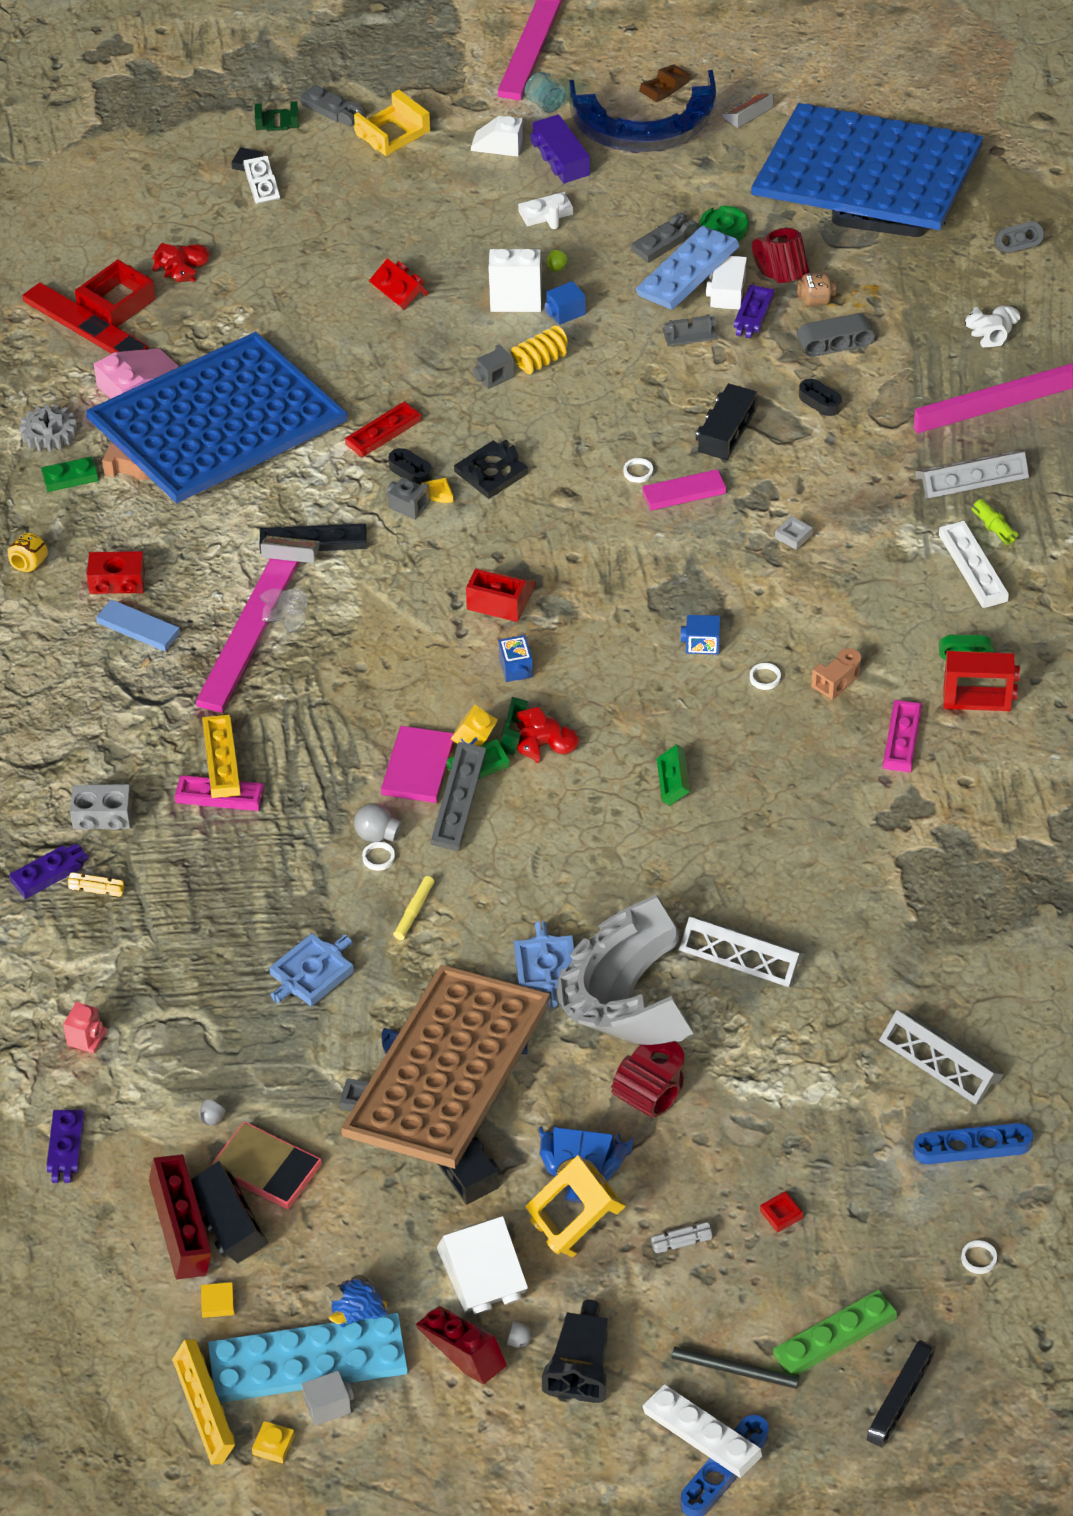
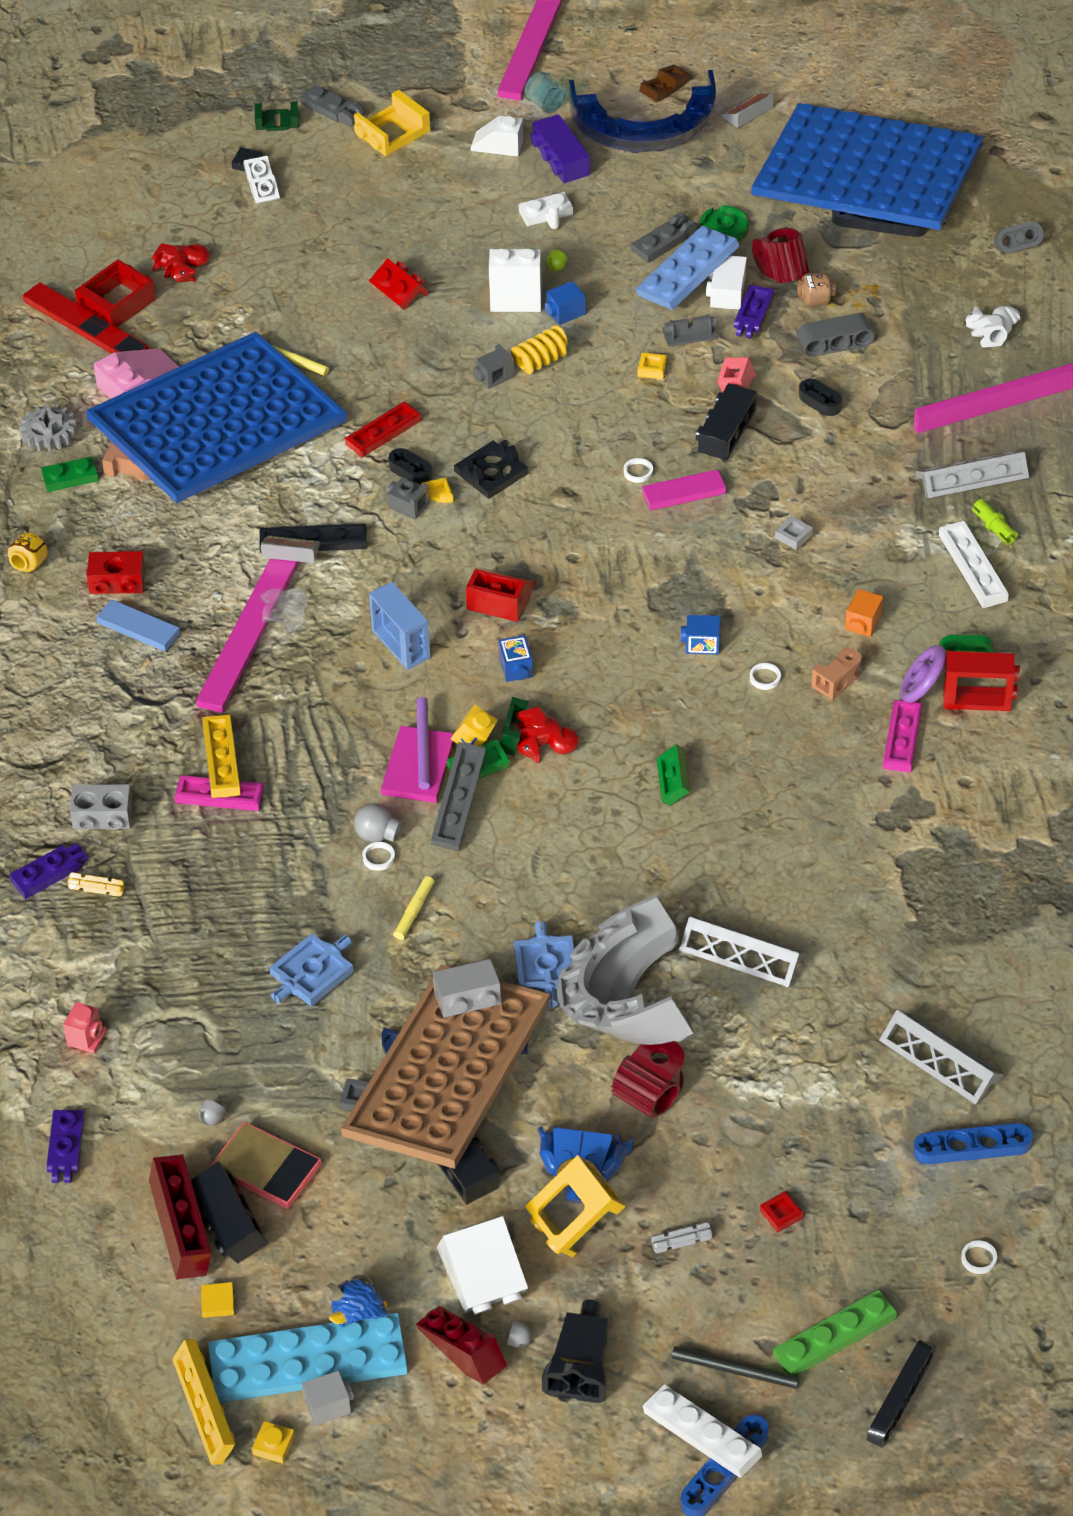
(303, 362): none -> light yellow piece
(399, 625): none -> medium blue window
(423, 743): none -> medium lavender bar
(466, 988): none -> light grey brick
(652, 365): none -> yellow tile
(740, 378): none -> coral brick
(864, 612): none -> orange brick
(923, 674): none -> medium lavender plate

